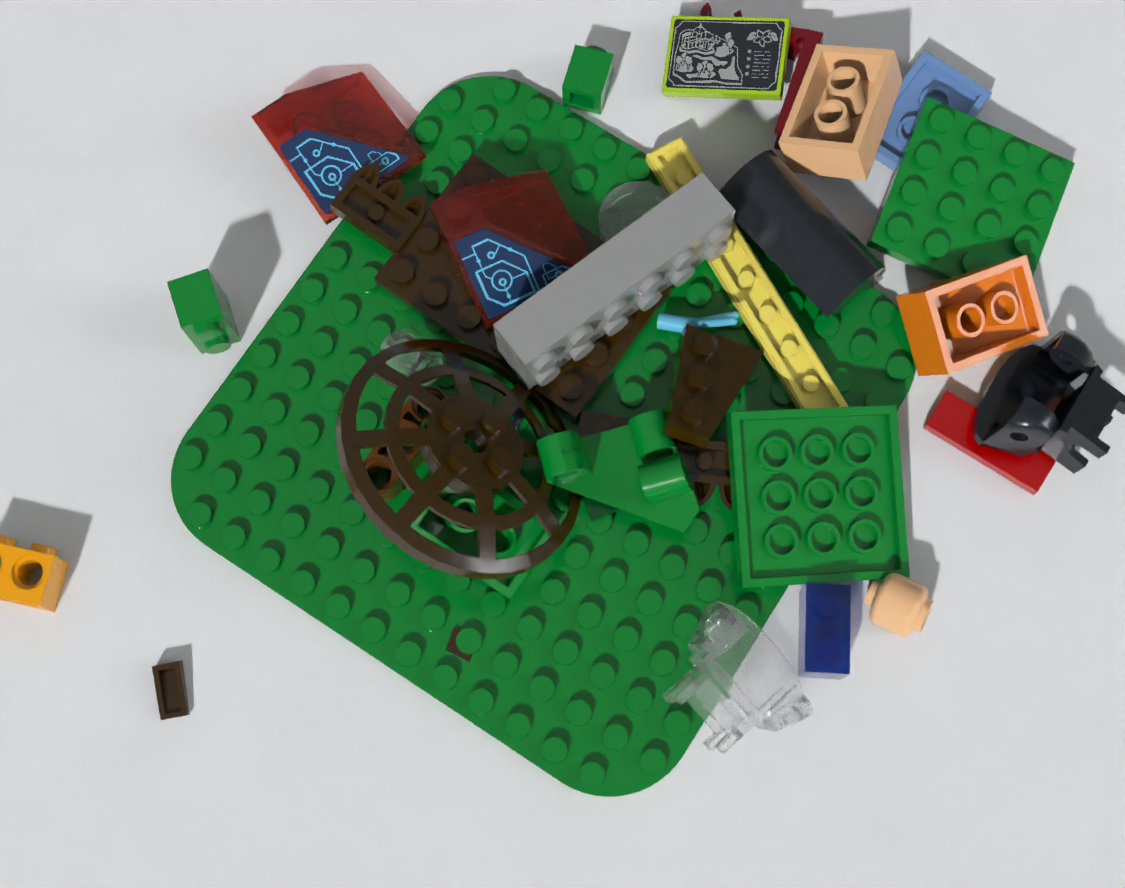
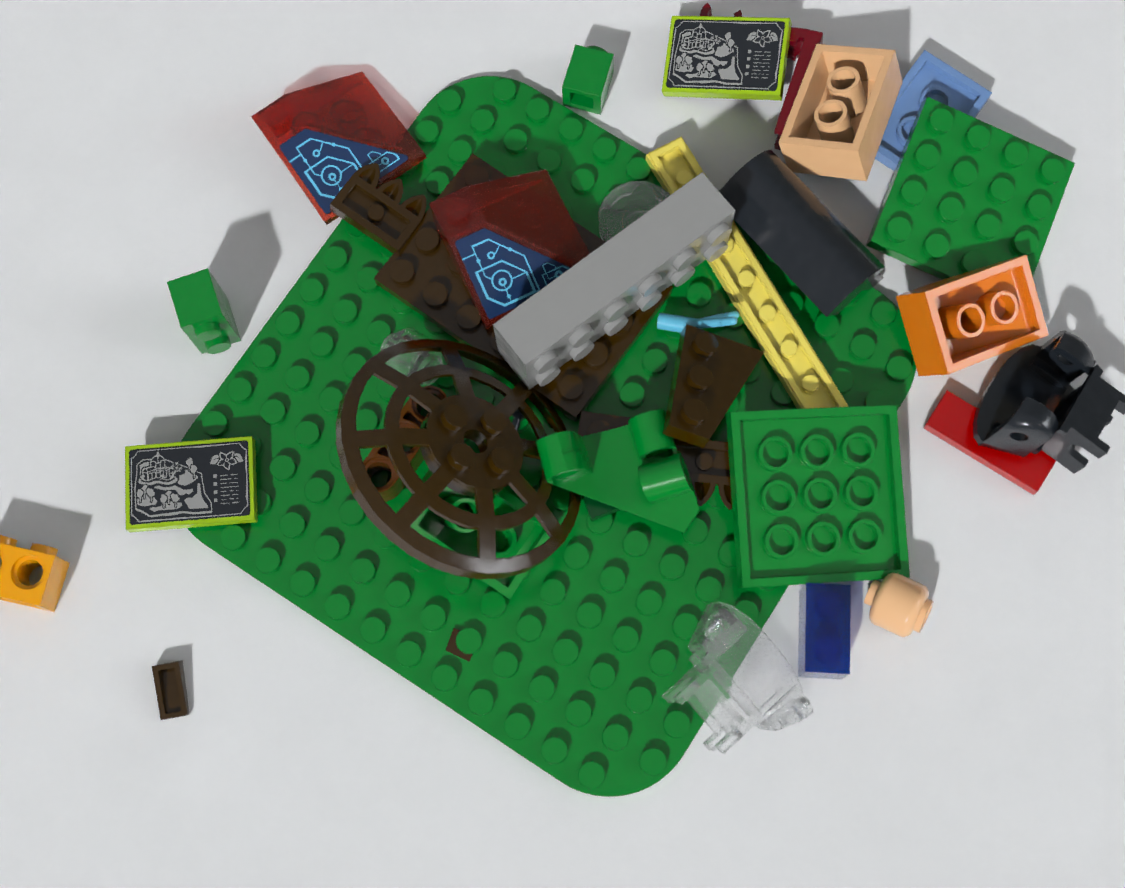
(190, 484): none -> tile

